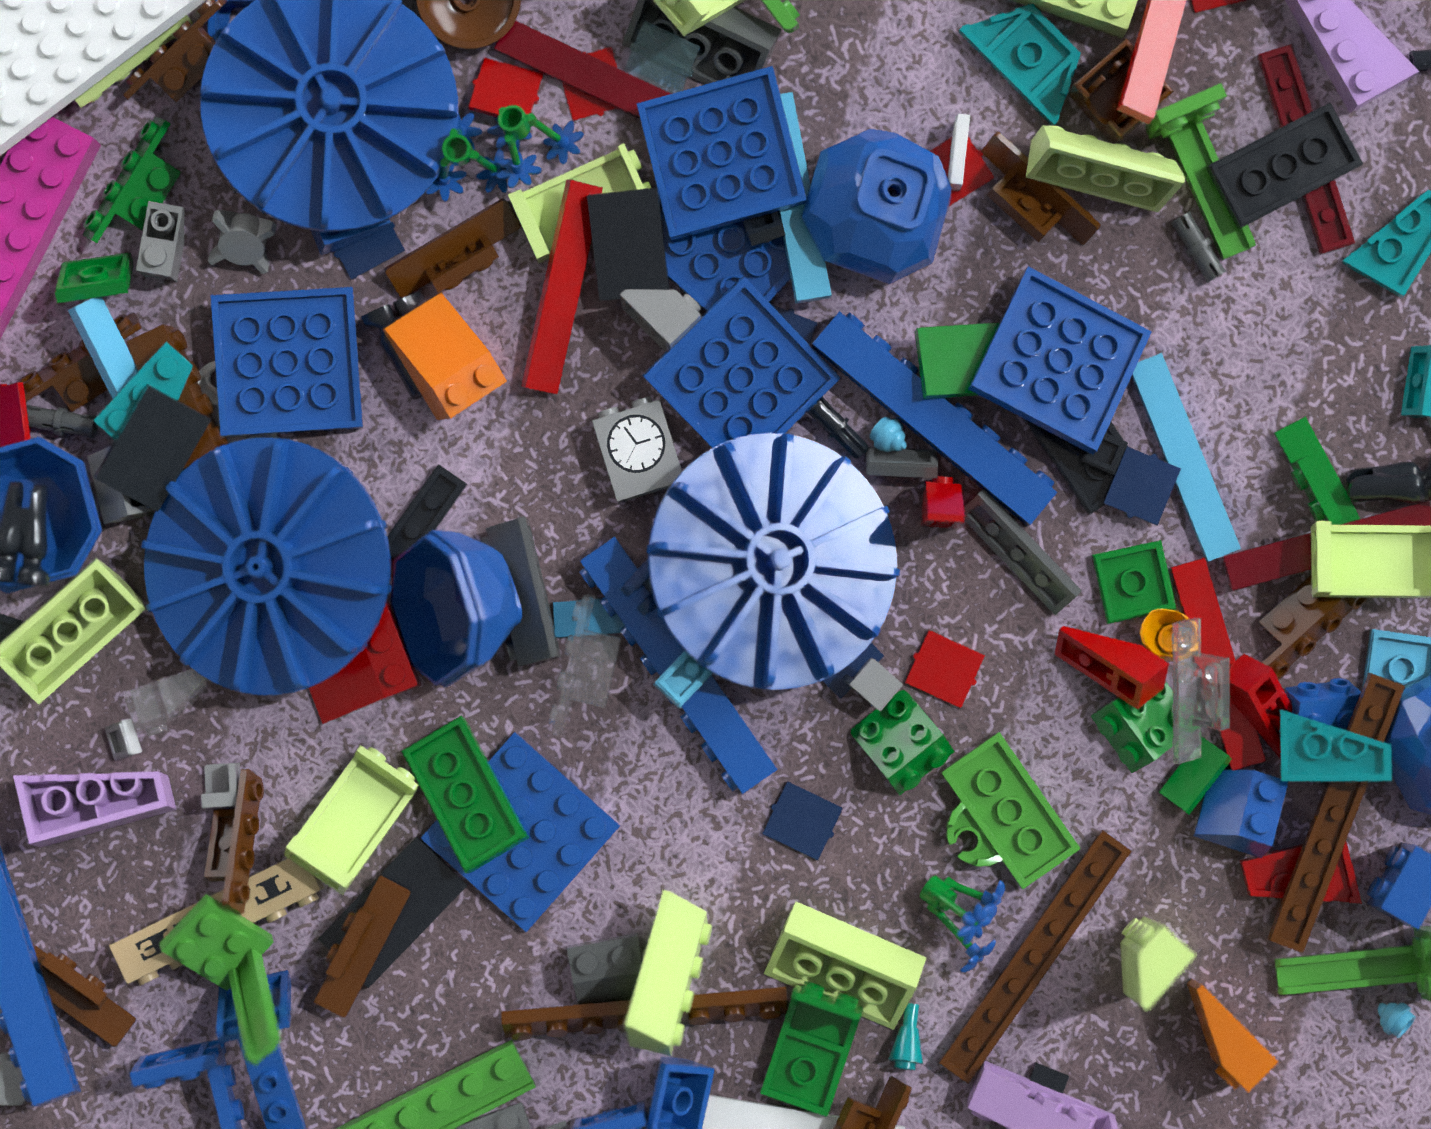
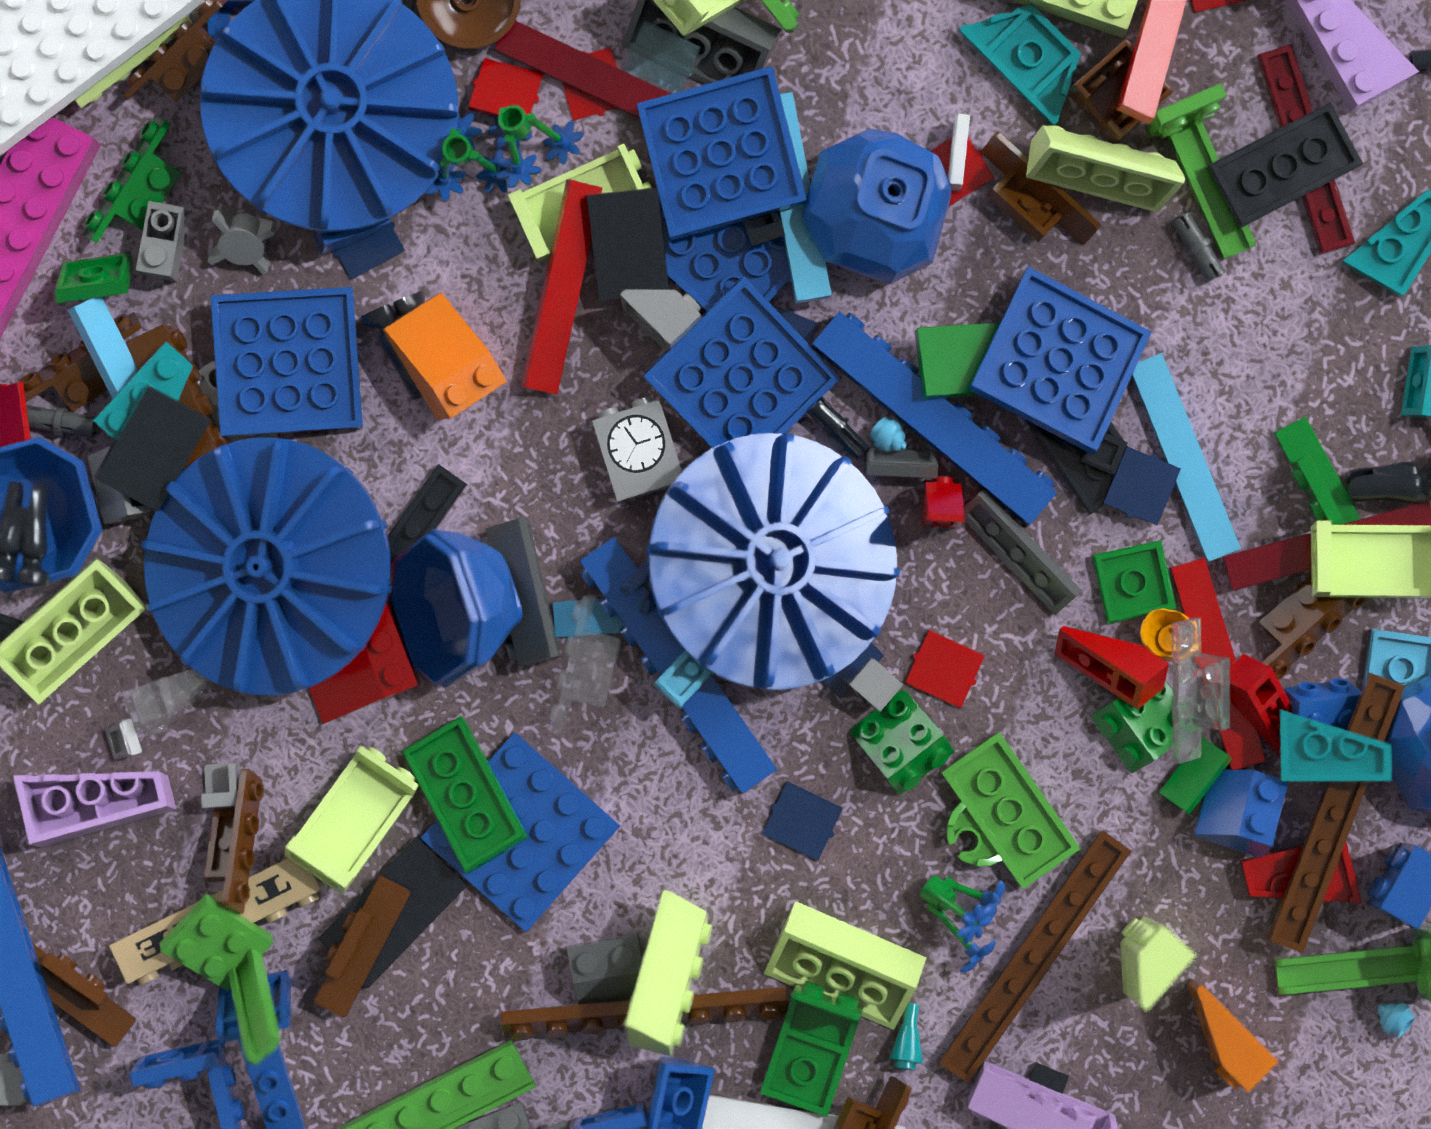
(455, 252): reddish brown bracket -> none

